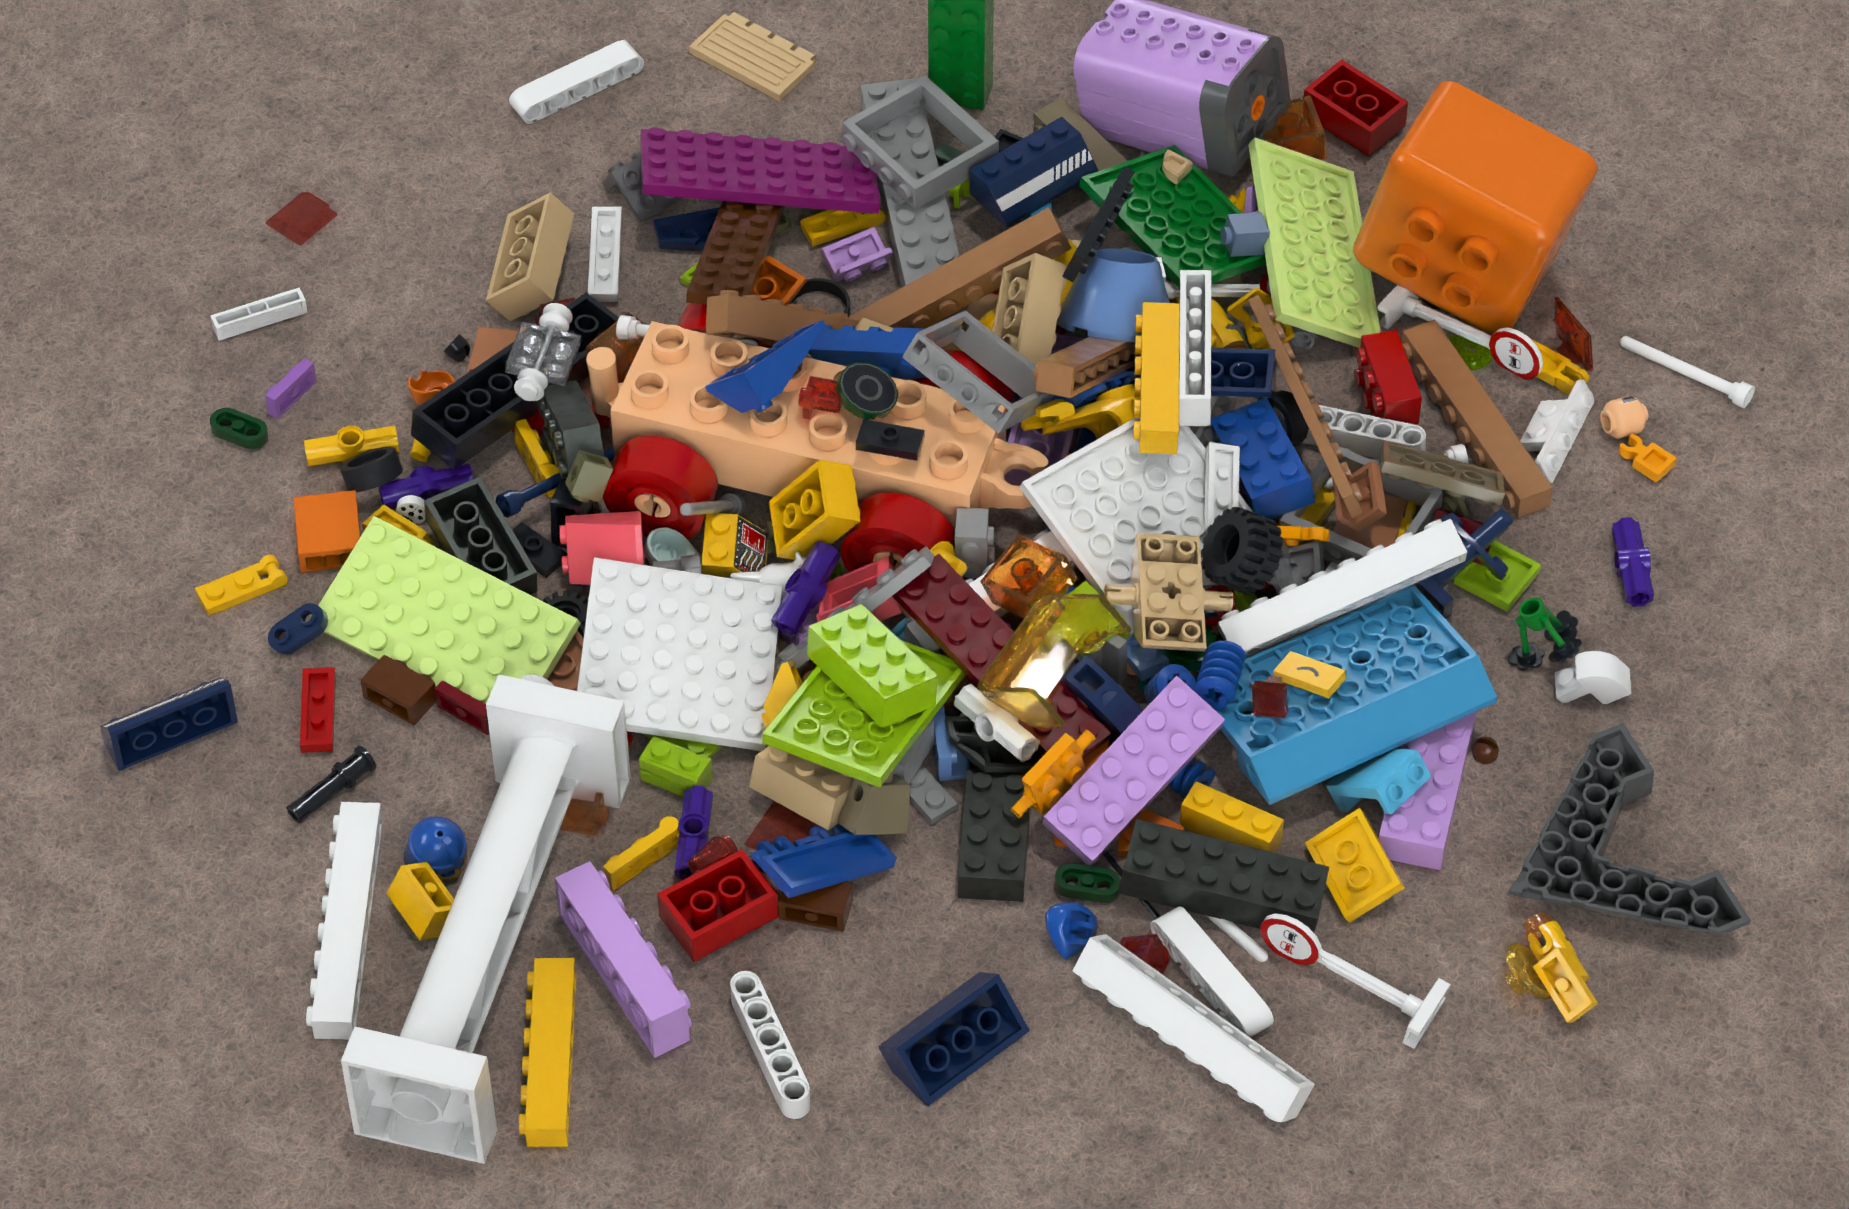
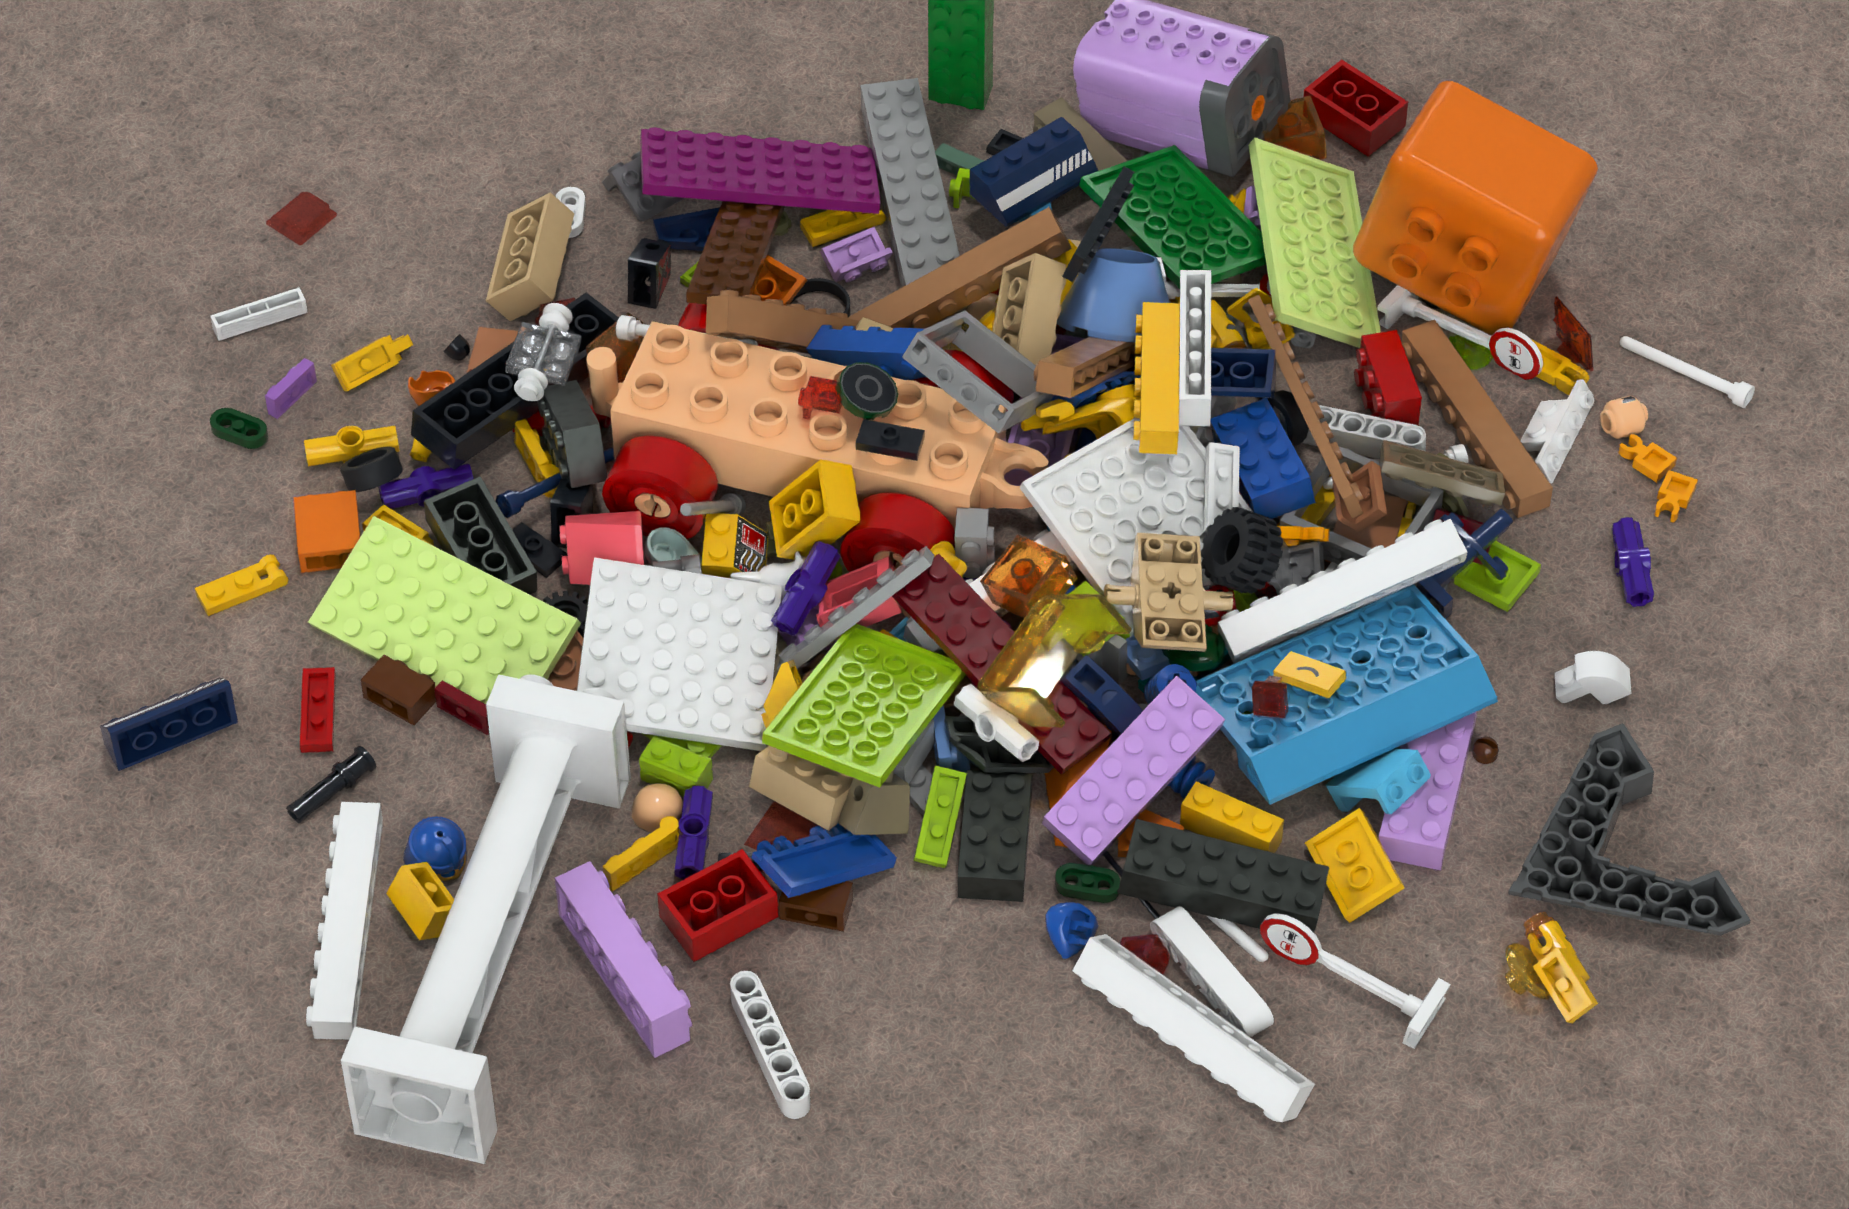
(297, 630): dark blue plate -> none
(370, 361): none -> yellow hinge
(411, 508): white tile -> none
(550, 1052): yellow brick -> none
(574, 196): none -> white plate
(575, 81): white beam -> none
(585, 816): clear orange bracket -> none
(588, 476): olive brick -> none
(605, 253): white plate -> none
(650, 260): none -> black torso
(654, 804): none -> light nougat hair
(714, 851): clear red cone -> none
(753, 55): tan hinge -> none
(765, 373): blue wedge -> none
(872, 665): lime brick -> none
(940, 817): none -> lime plate
(948, 113): light grey window -> none
(954, 1037): dark blue slope -> none
(1053, 774): light orange plate -> none
(1175, 166): tan tile -> none
(1220, 673): blue piece -> none
(1245, 234): sand blue brick -> none
(1558, 629): plant -> none
(1675, 493): none -> light orange plate

